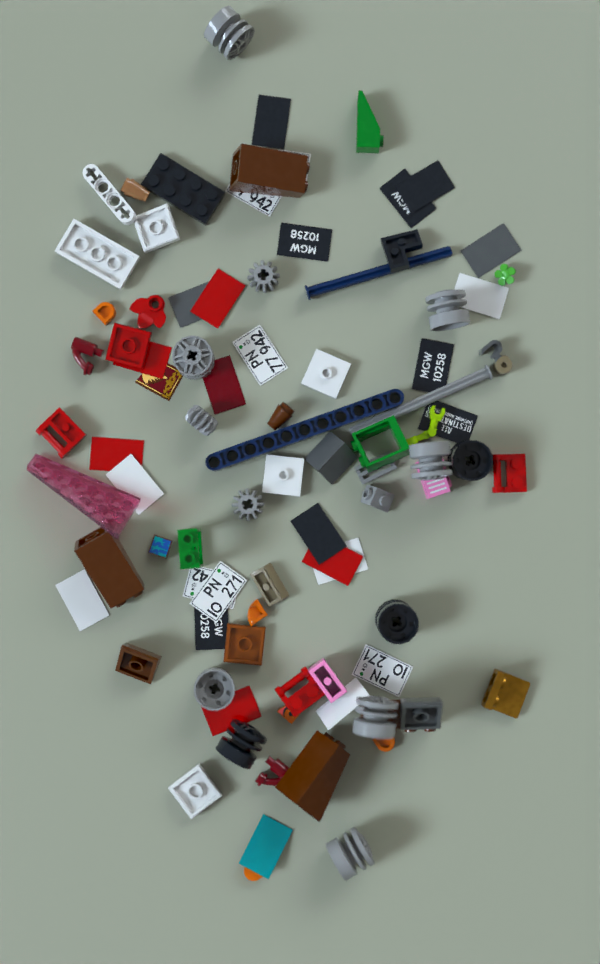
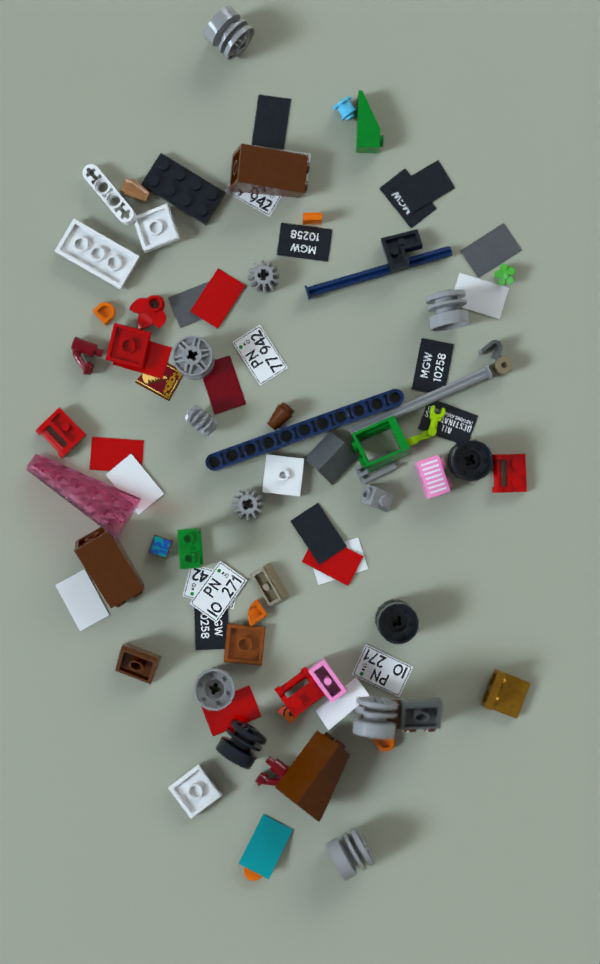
(312, 218): none -> orange tile
(326, 373): white plate -> none
(345, 108): none -> medium azure brick
(430, 460): light grey wheel -> none

